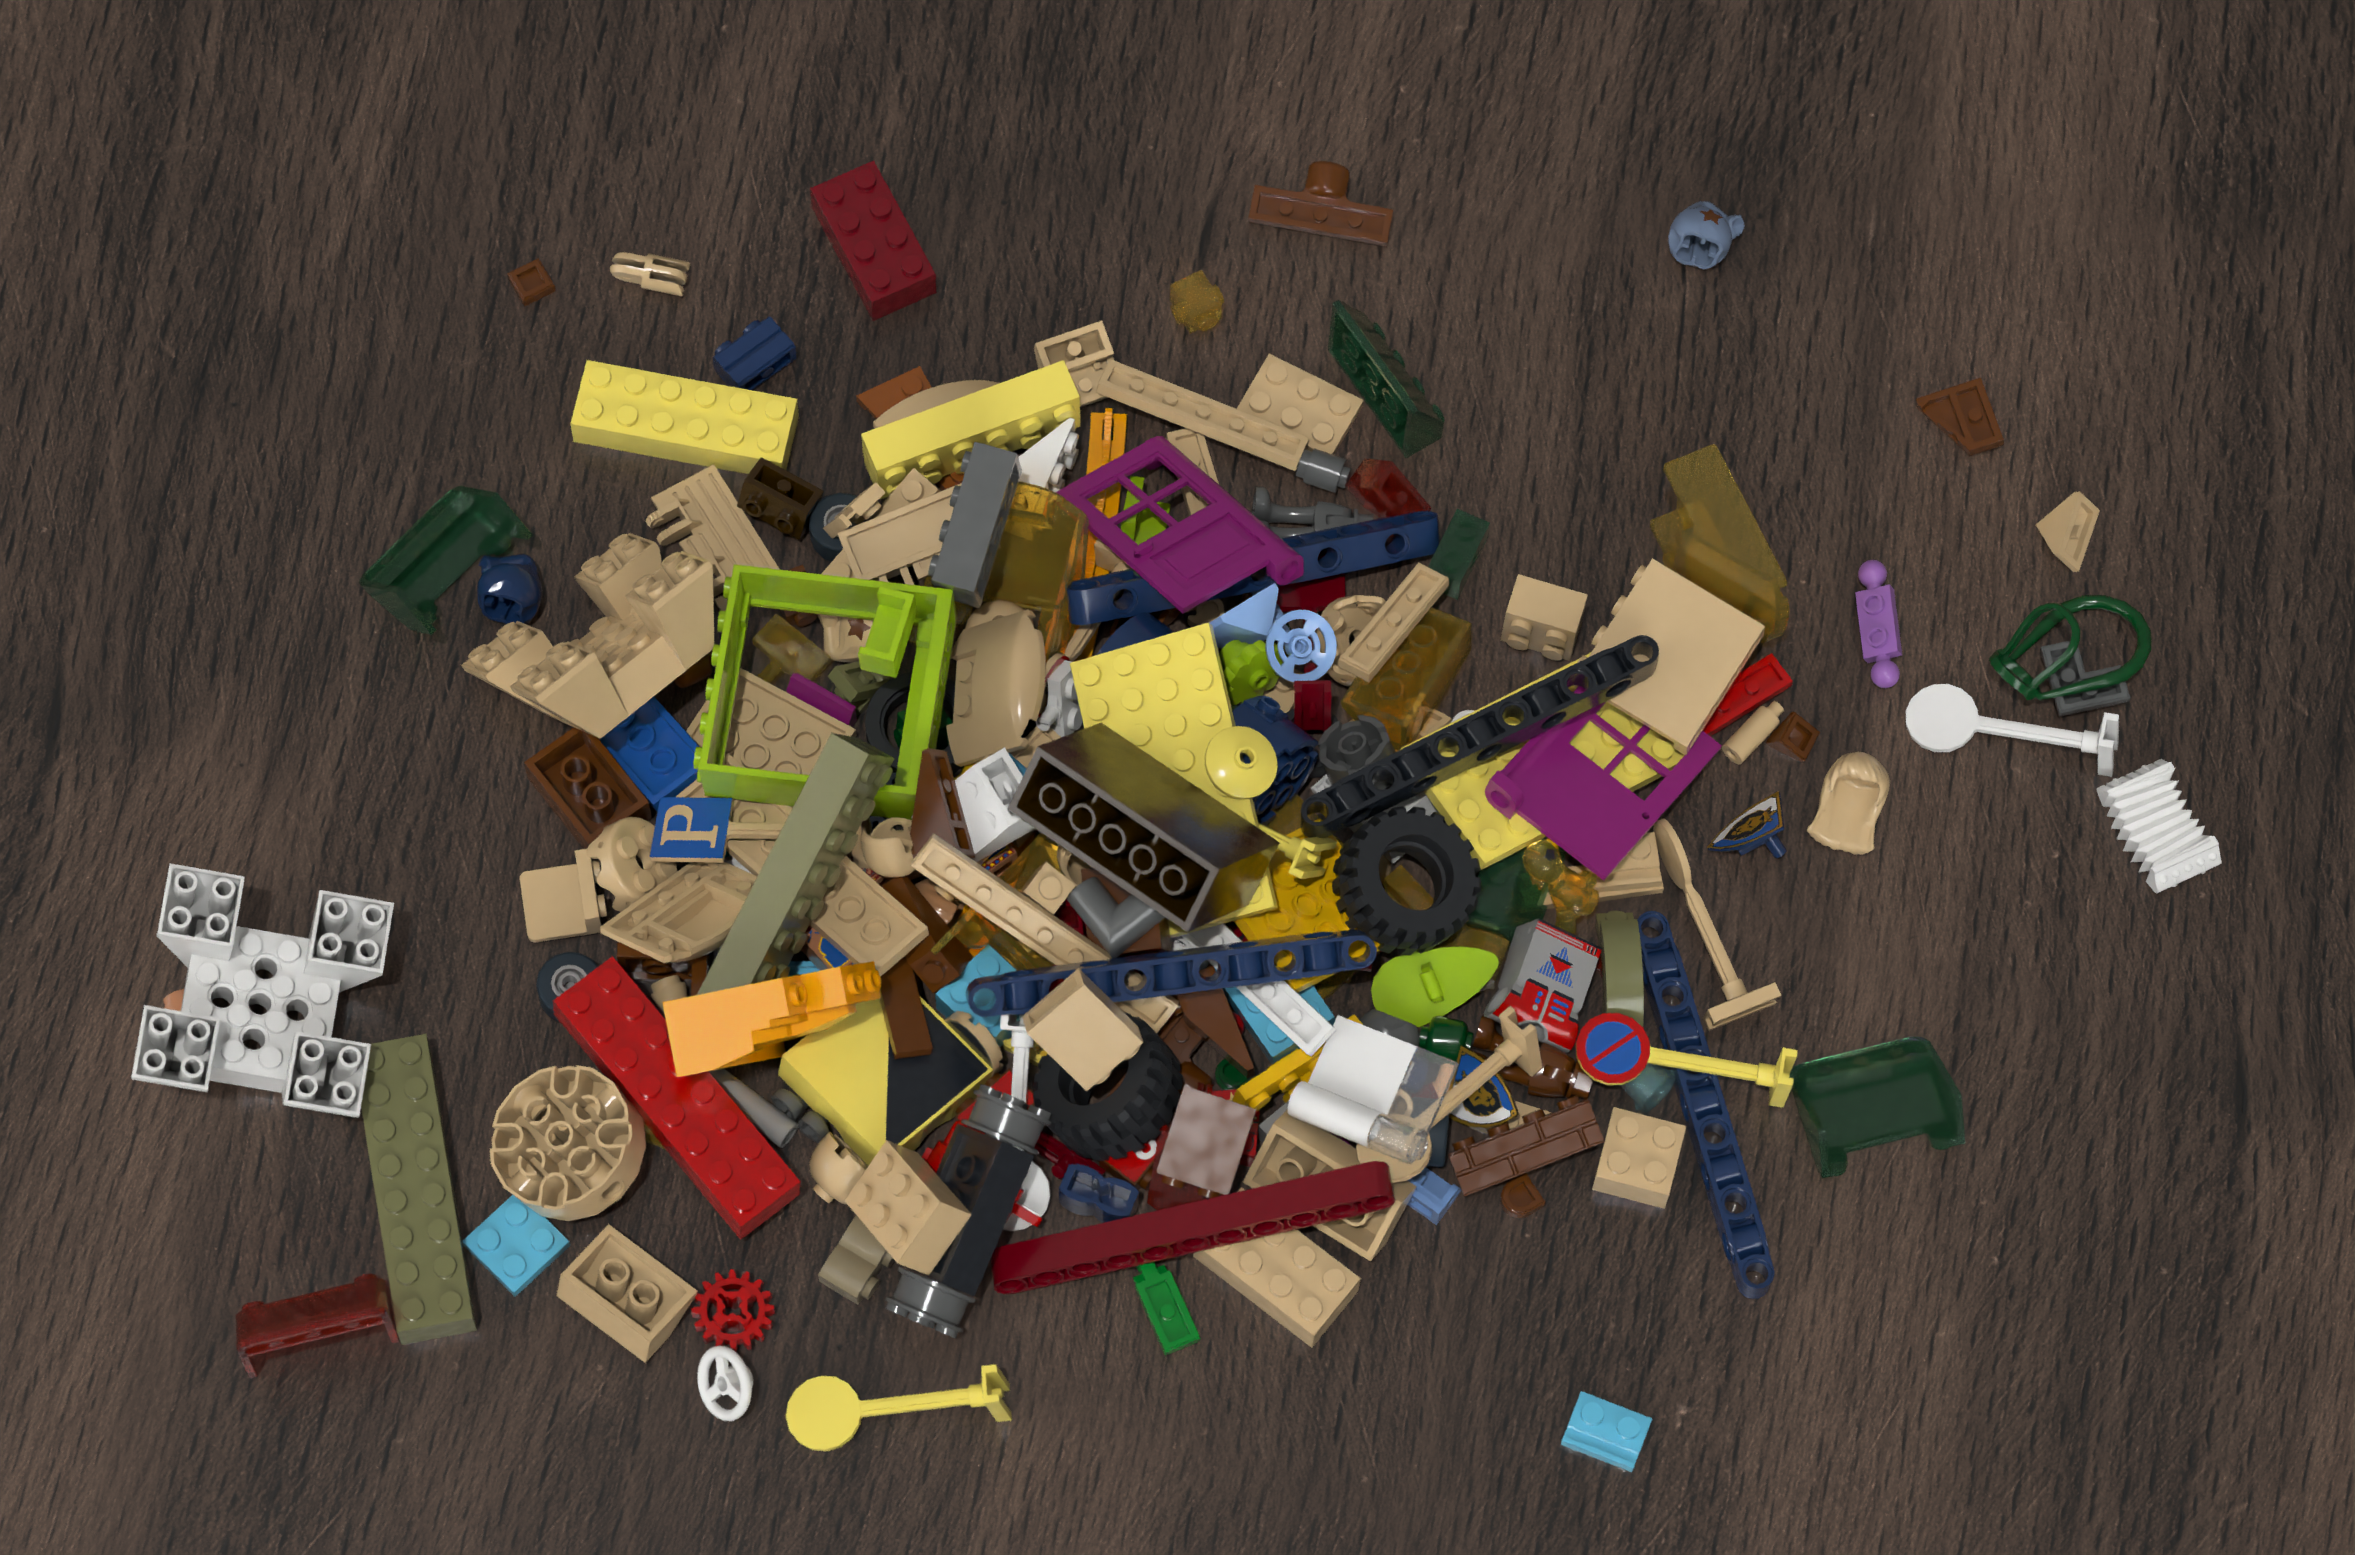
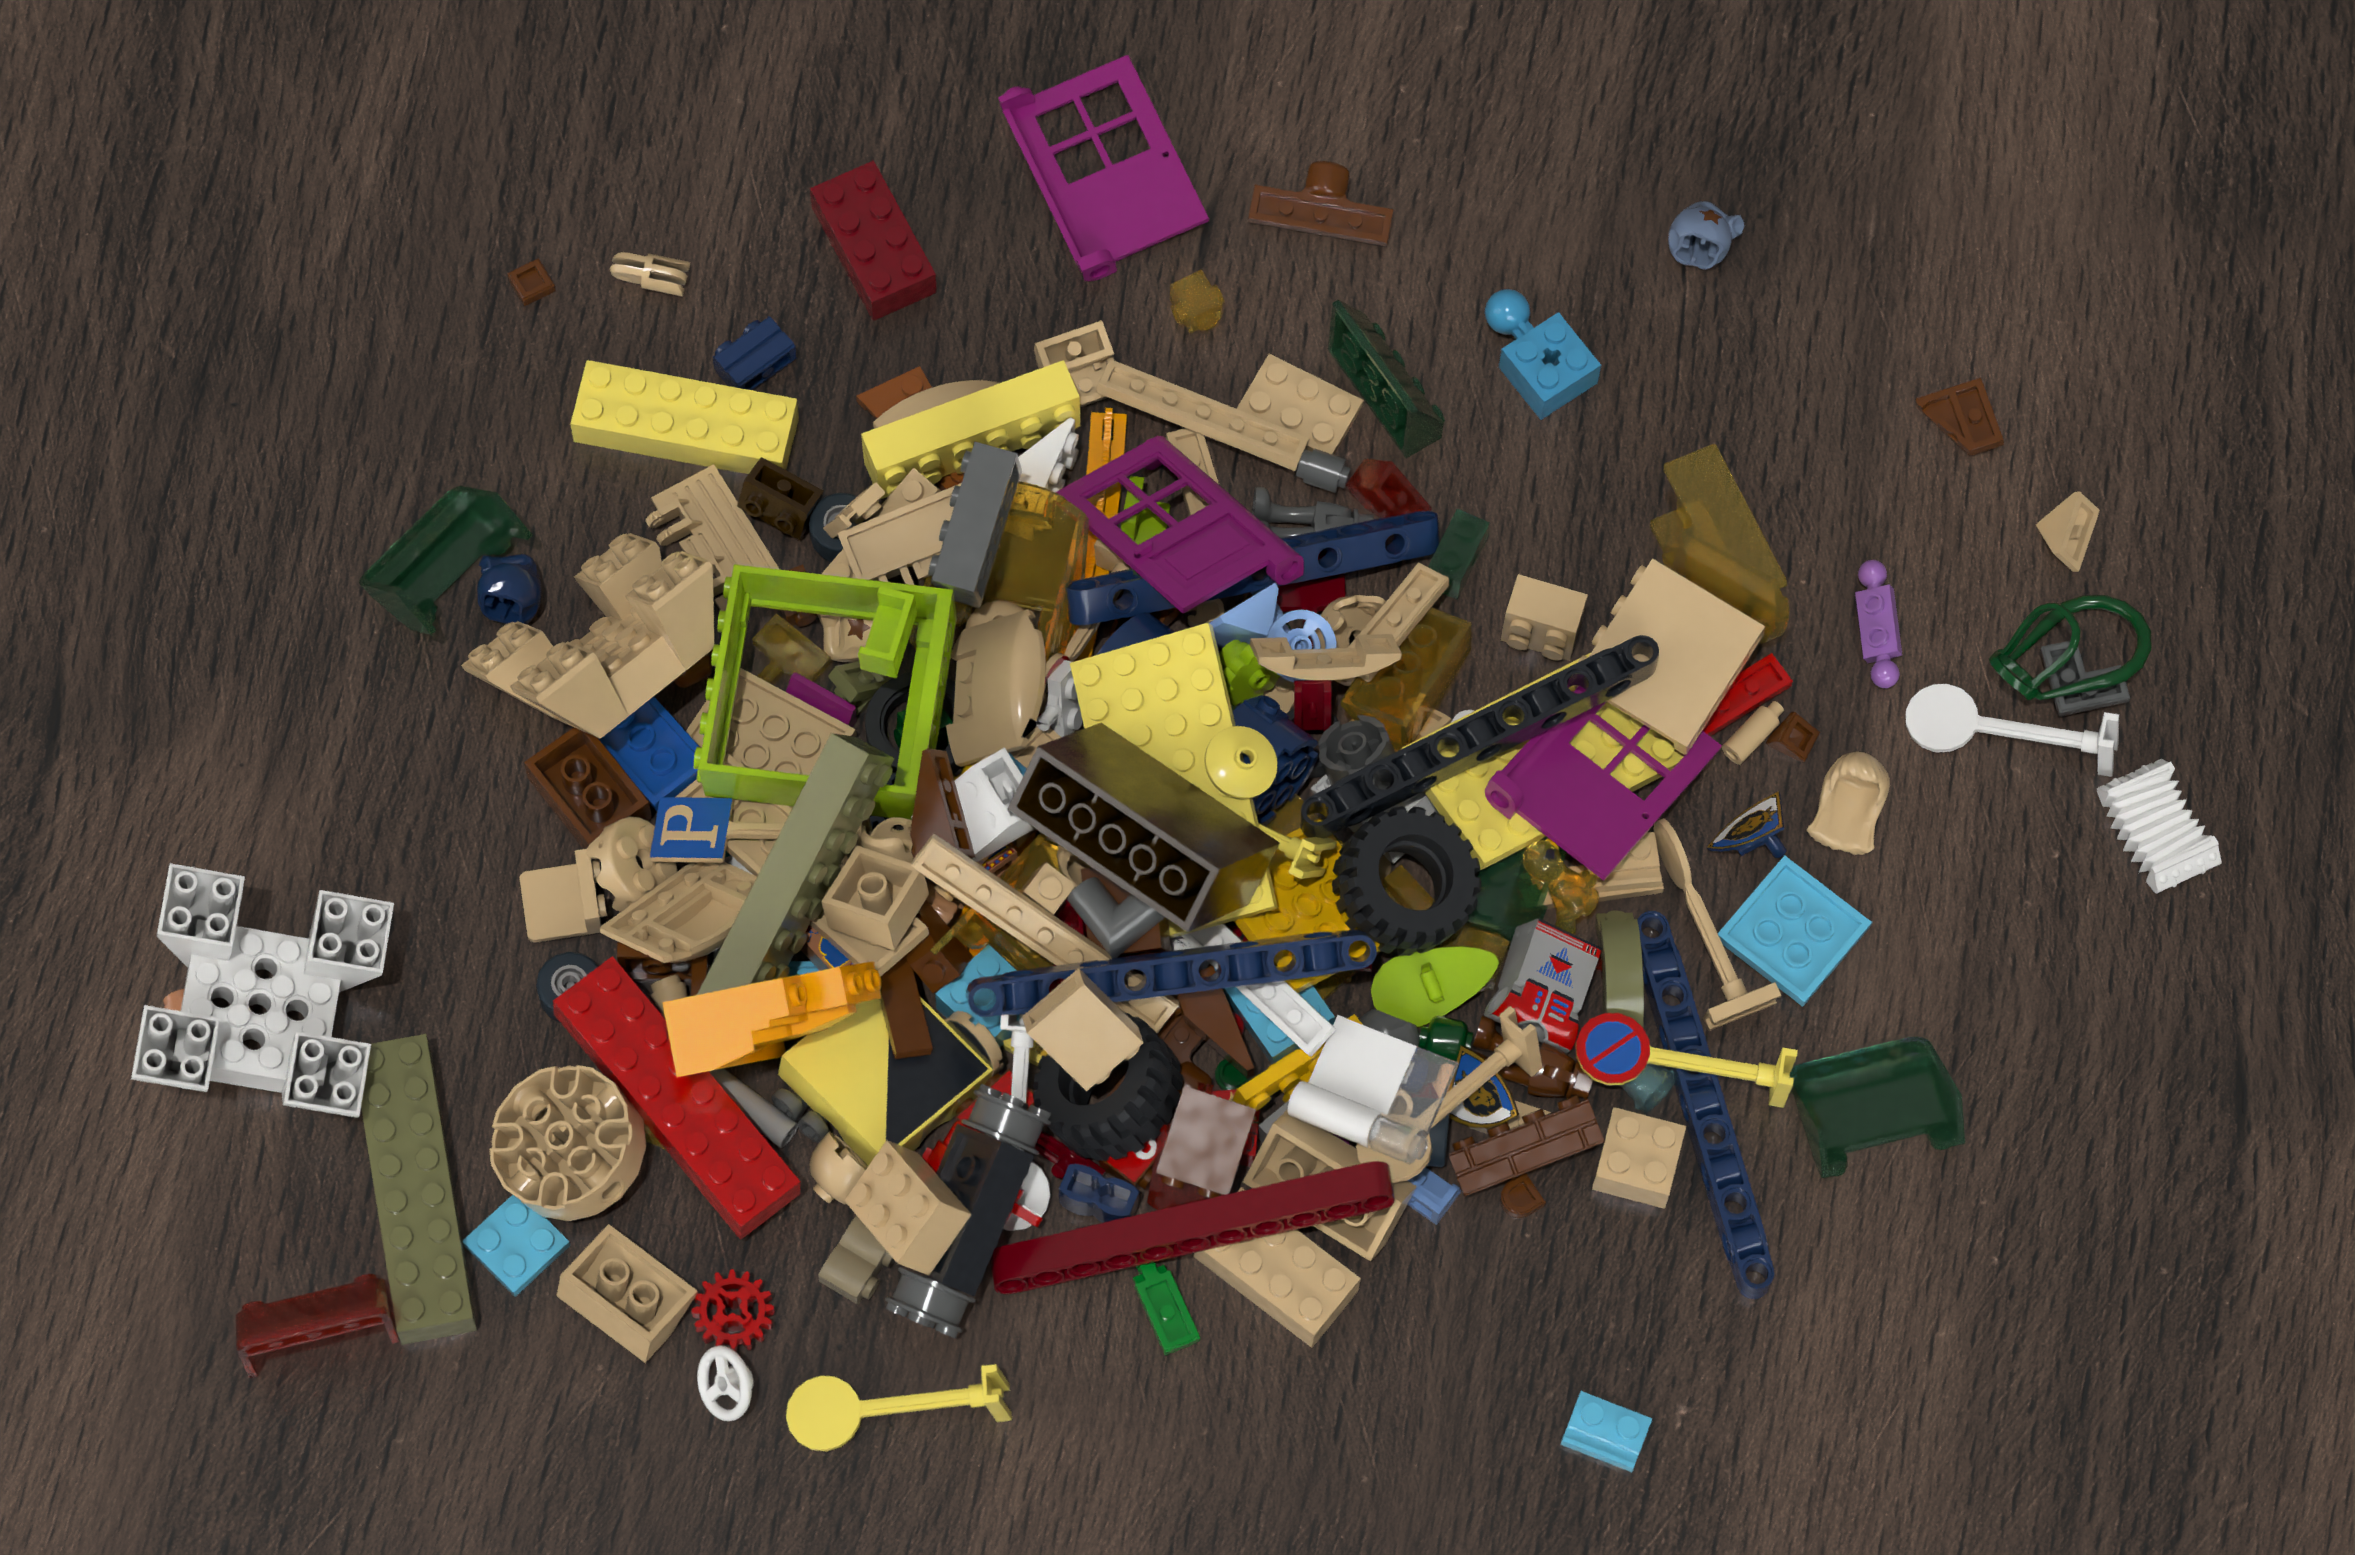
(875, 898): none -> tan brick
(1126, 202): none -> magenta door
(1368, 656): none -> tan slope
(1544, 362): none -> dark azure brick
(1793, 930): none -> medium azure plate

